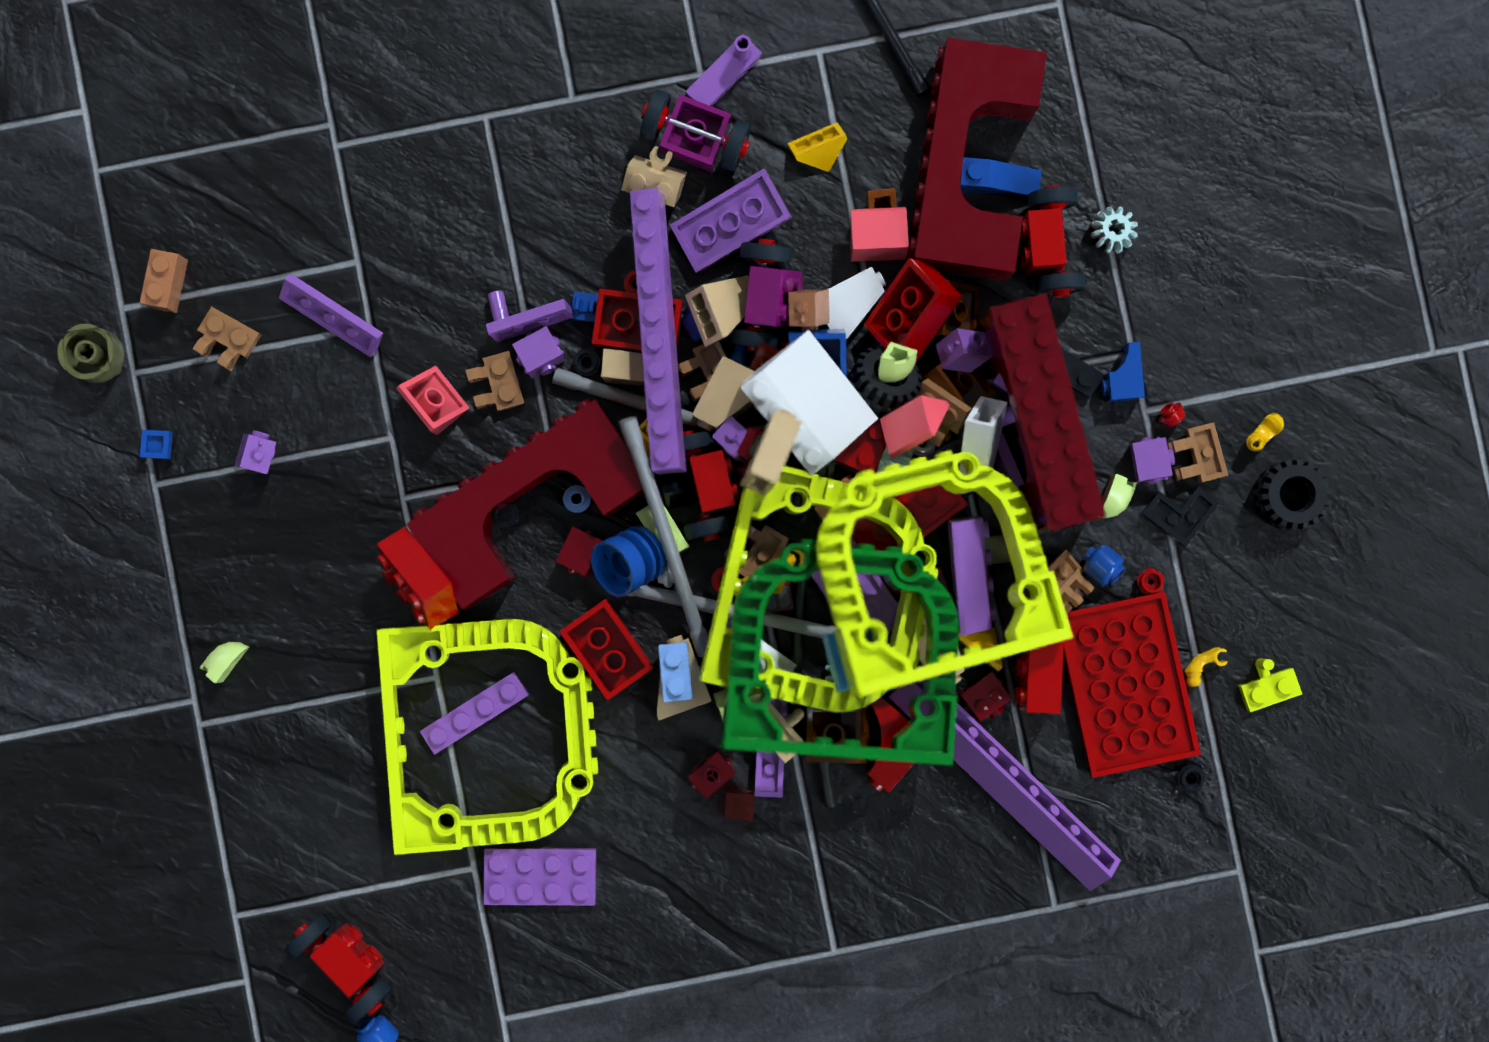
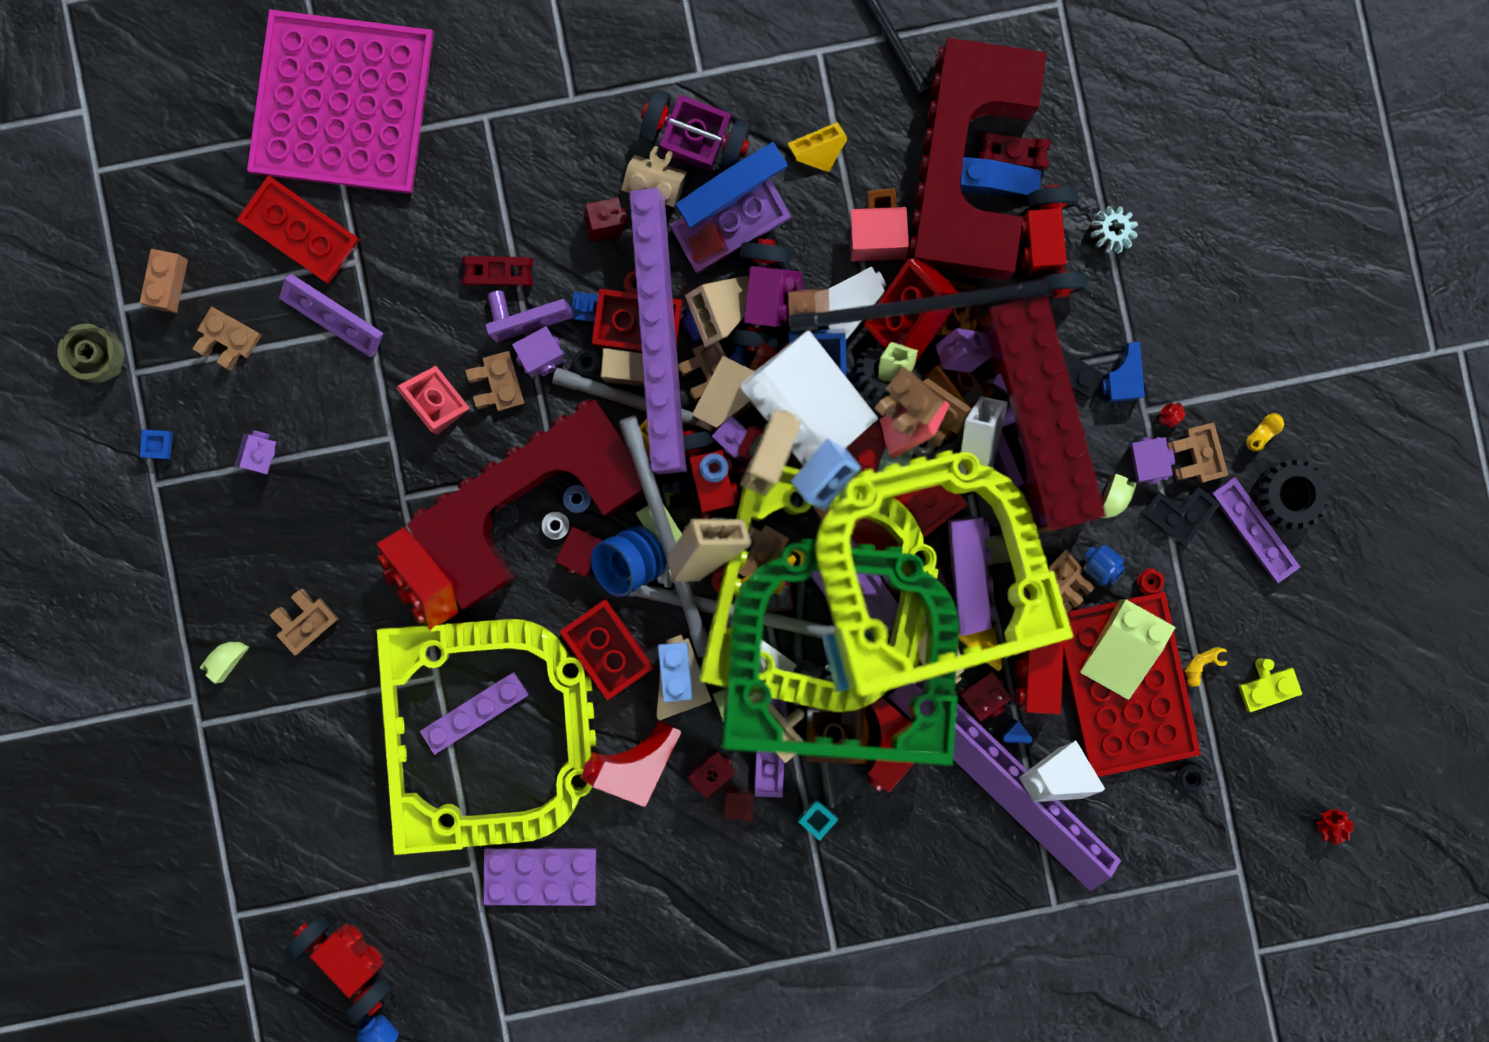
(298, 229): none -> red plate
(307, 626): none -> medium nougat plate
(340, 101): none -> dark pink plate
(497, 271): none -> dark red plate
(564, 528): none -> white plate
(604, 220): none -> dark red head
(636, 771): none -> arch
(706, 547): none -> tan slope
(708, 243): none -> clear red panel
(713, 458): none -> medium blue plate
(725, 71): medium lavender piece -> none
(731, 185): none -> blue slope
(817, 819): none -> teal brick
(825, 474): none -> light blue brick
(915, 396): none -> medium nougat plate
(1015, 150): none -> dark red plate
(1015, 734): none -> blue slope
(1022, 291): none -> black piece
(1062, 776): none -> white slope
(1126, 648): none -> yellowish green slope
(1255, 530): none -> medium lavender plate
(1335, 826): none -> red gear

